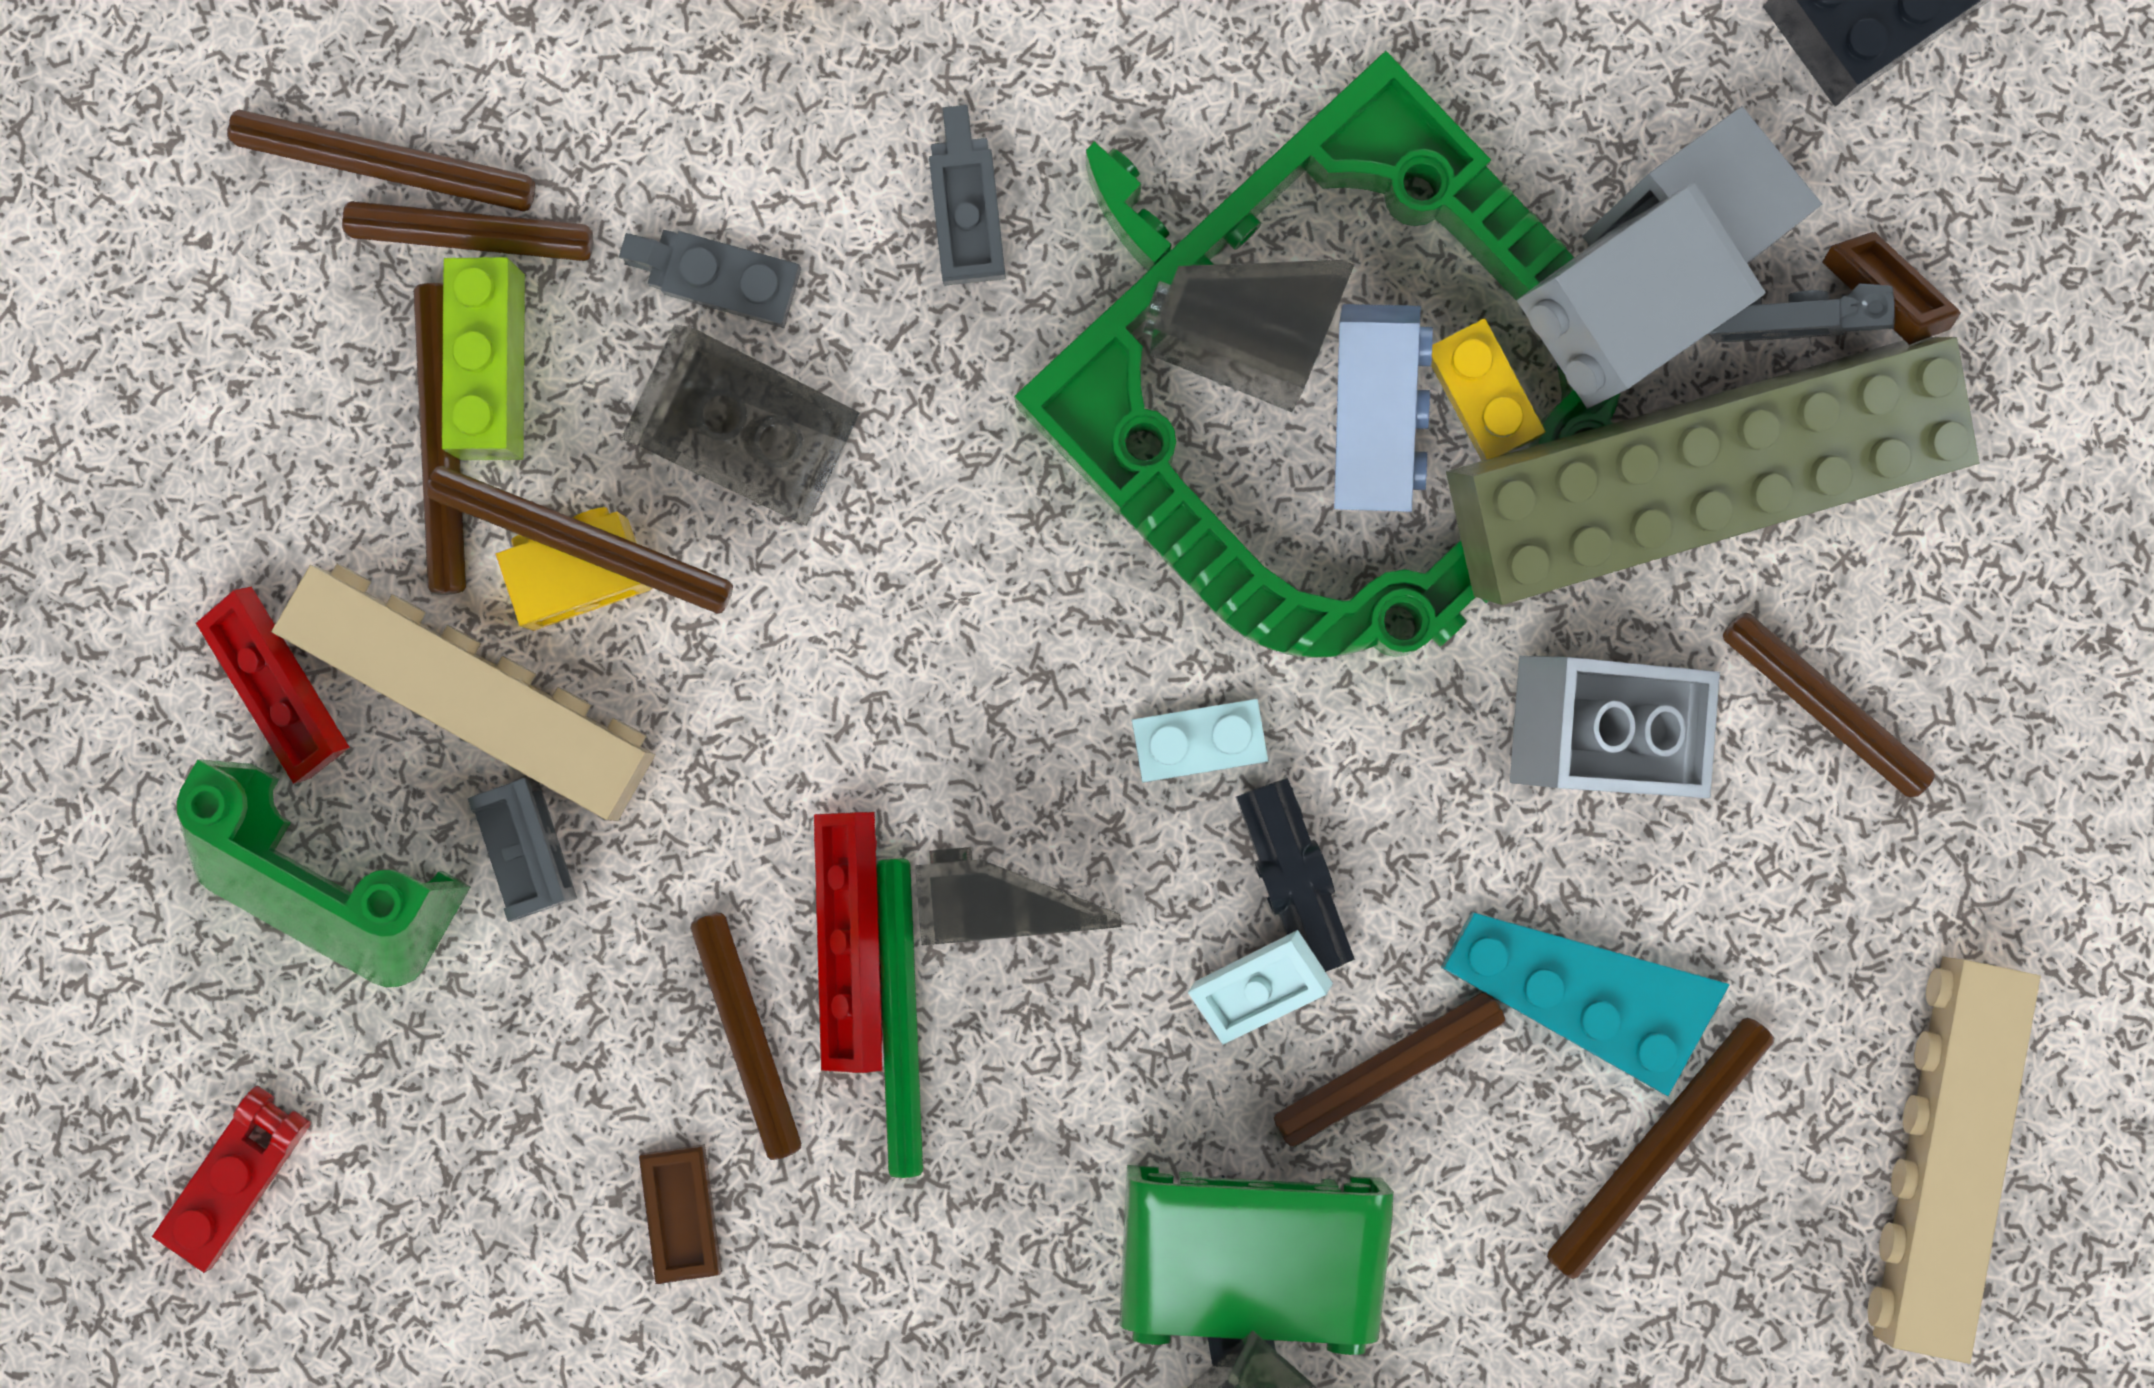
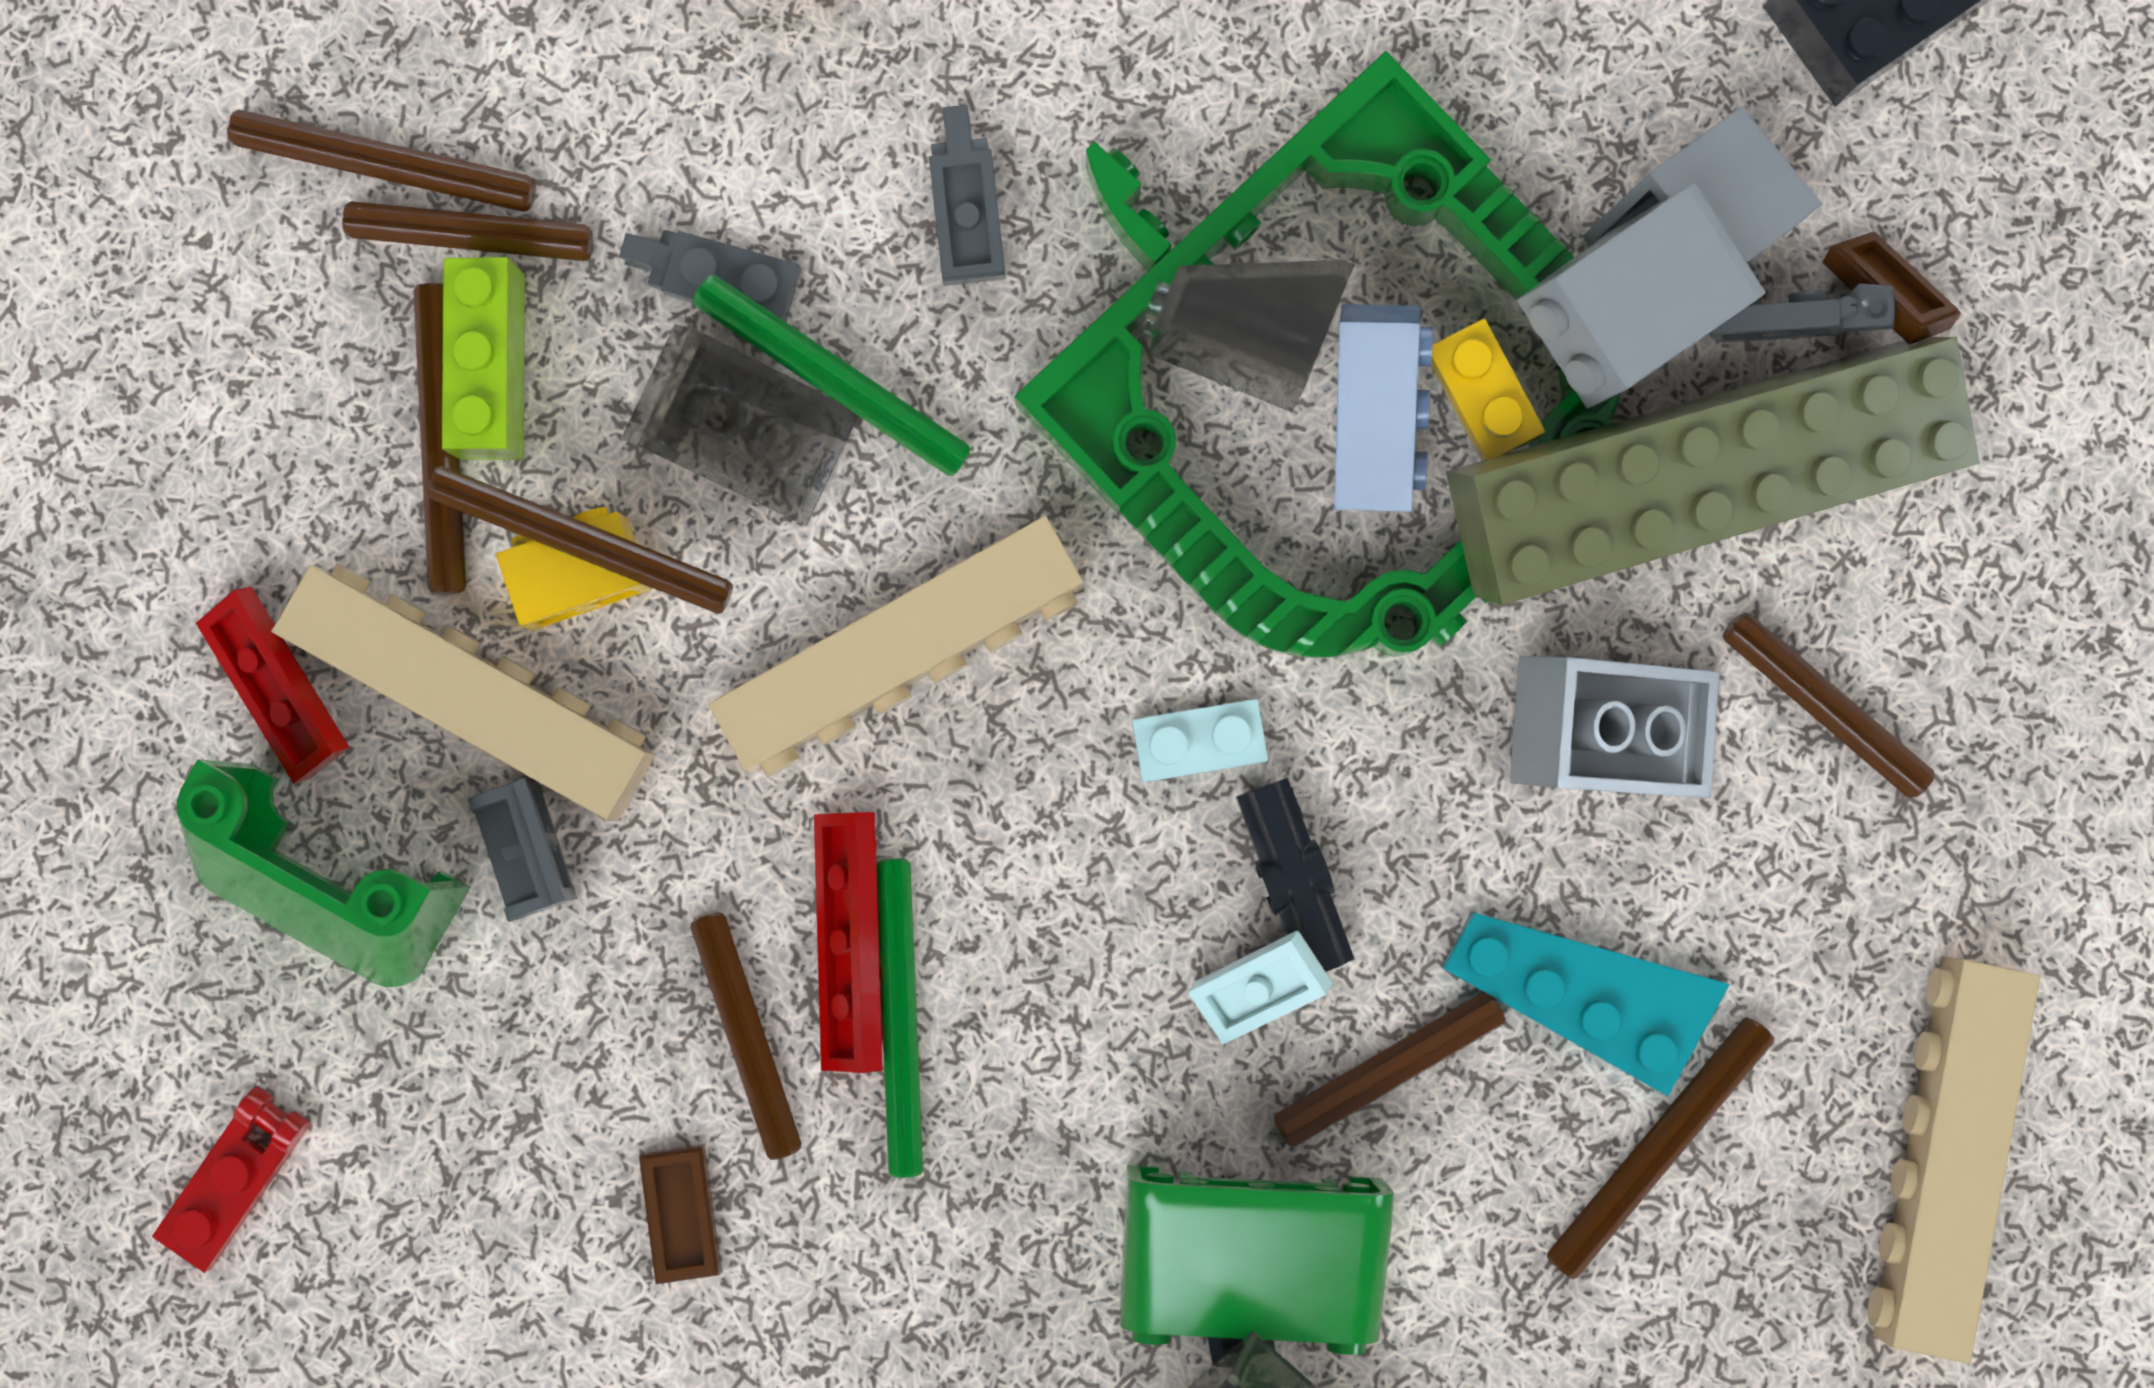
(831, 375): none -> green axle
(898, 646): none -> tan brick
(988, 900): clear smoke slope -> none

